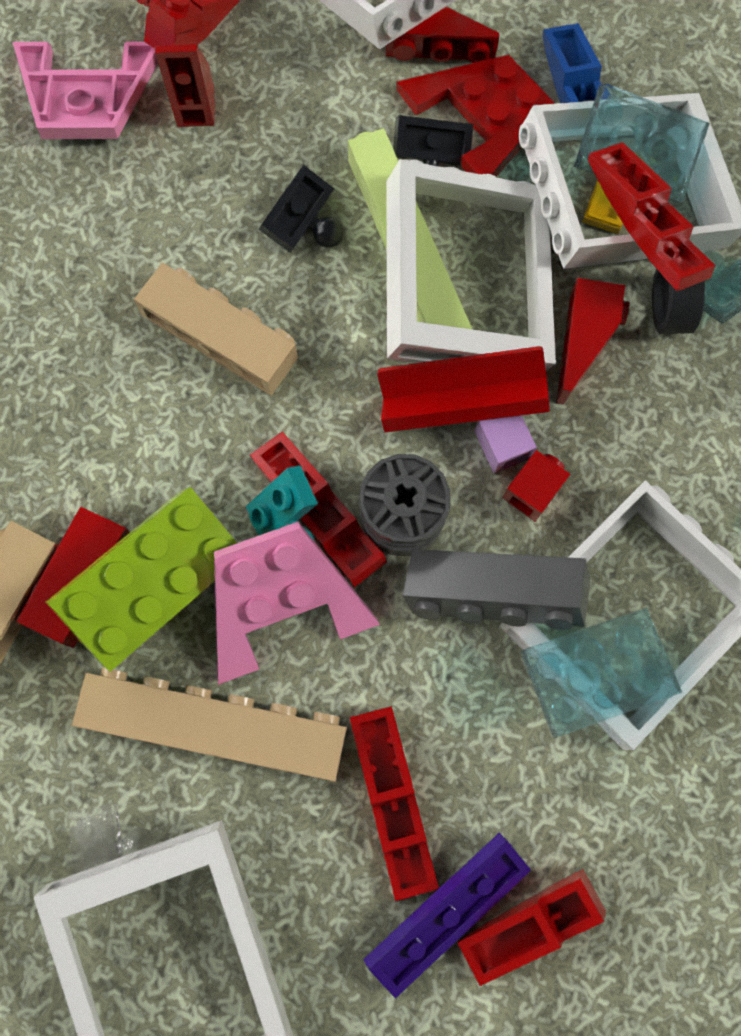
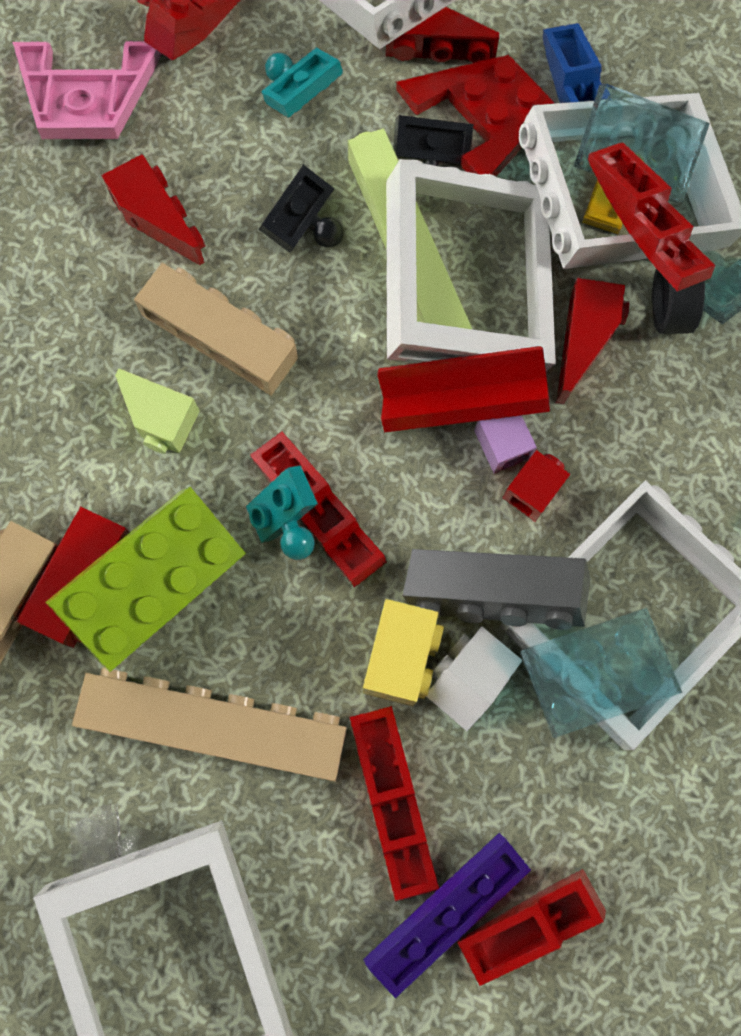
(148, 208): none -> red slope
(157, 412): none -> yellowish green slope
(187, 84): red slope -> none
(273, 581): bright pink wing -> none
(298, 83): none -> teal plate
(397, 527): dark grey wheel -> none
(401, 653): none -> light yellow brick
(473, 678): none -> white brick

